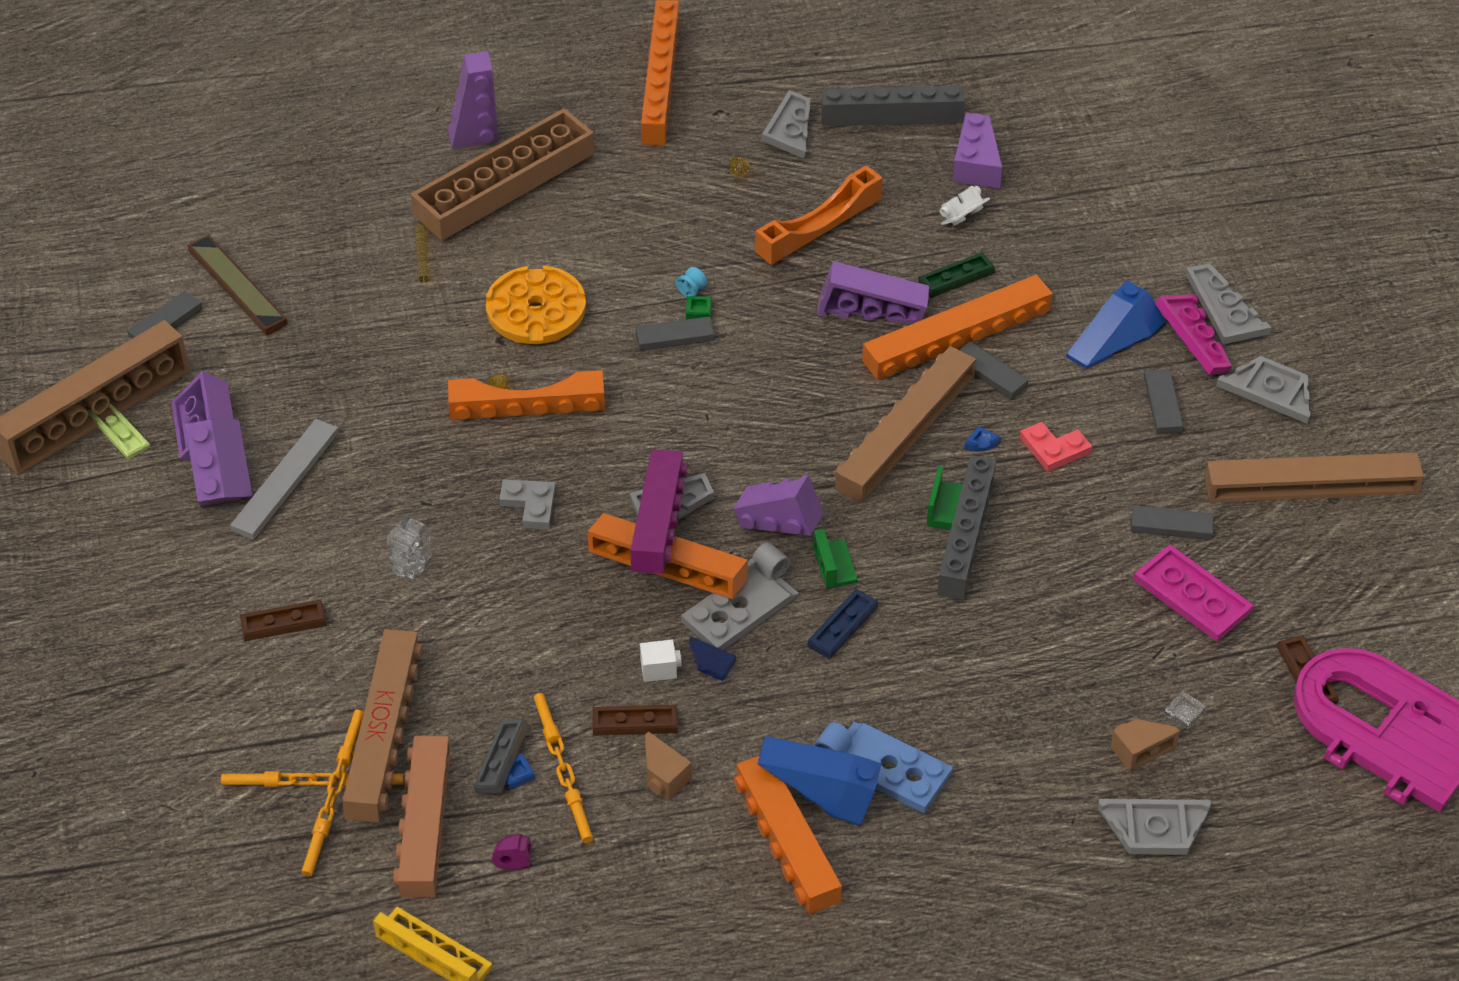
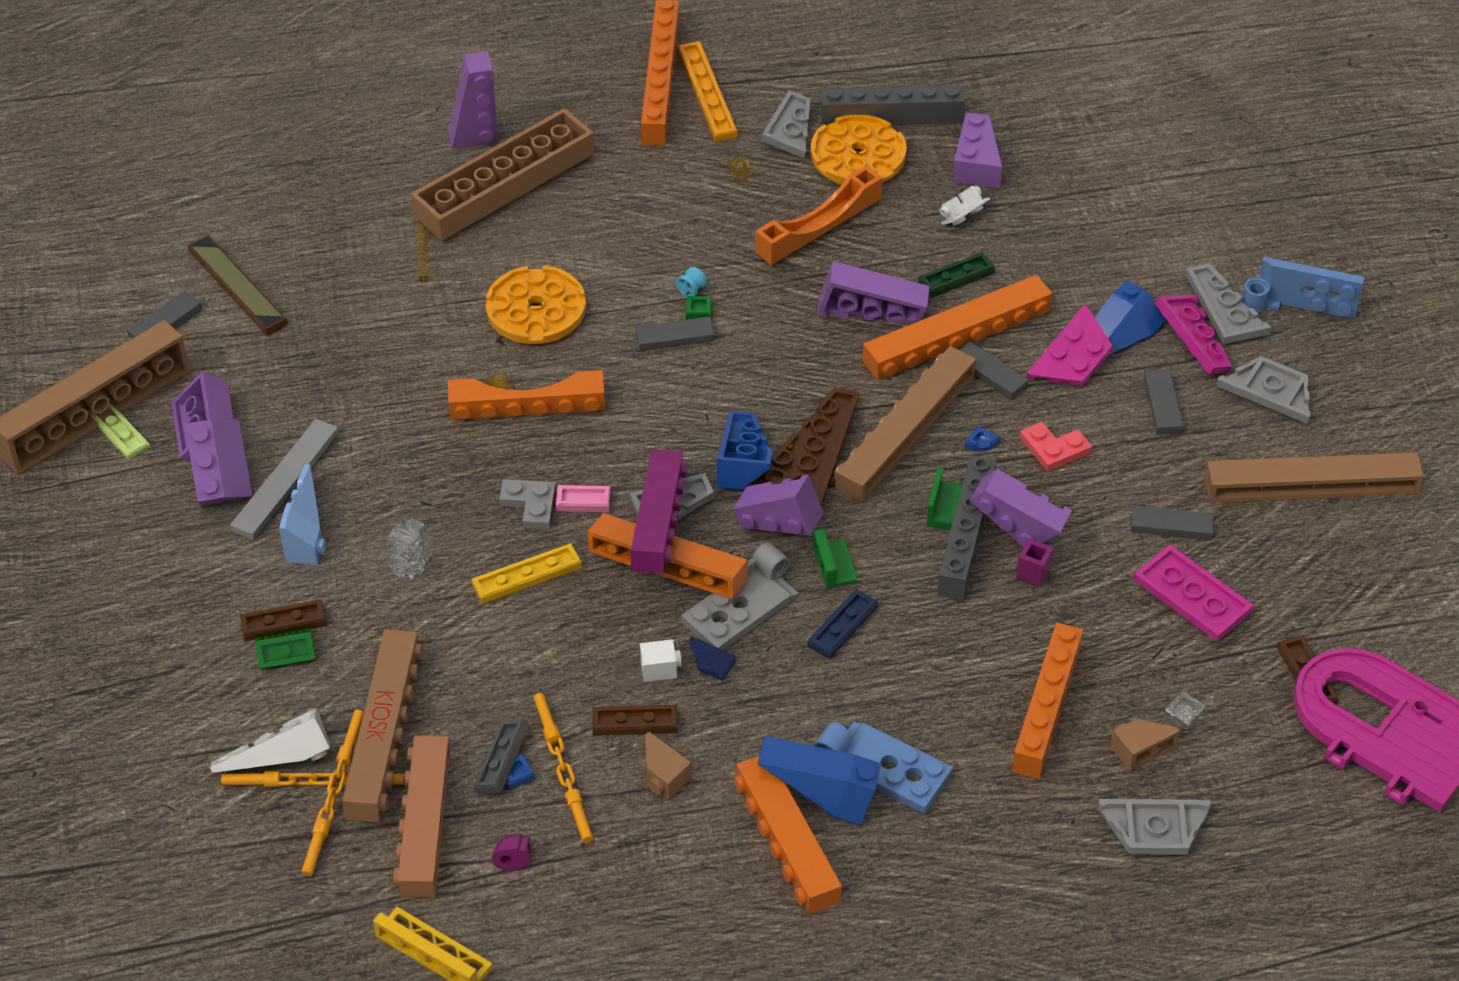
(284, 648): none -> green panel
(297, 741): none -> white wedge
(301, 524): none -> light blue wedge
(526, 573): none -> yellow tile
(583, 498): none -> bright pink tile
(707, 91): none -> light orange tile
(742, 452): none -> blue wedge
(816, 445): none -> reddish brown wing
(835, 145): none -> light orange plate
(1017, 509): none -> medium lavender wedge
(1034, 562): none -> magenta brick
(1047, 701): none -> orange brick
(1074, 352): none -> dark pink wing
(1285, 281): none -> medium blue hinge

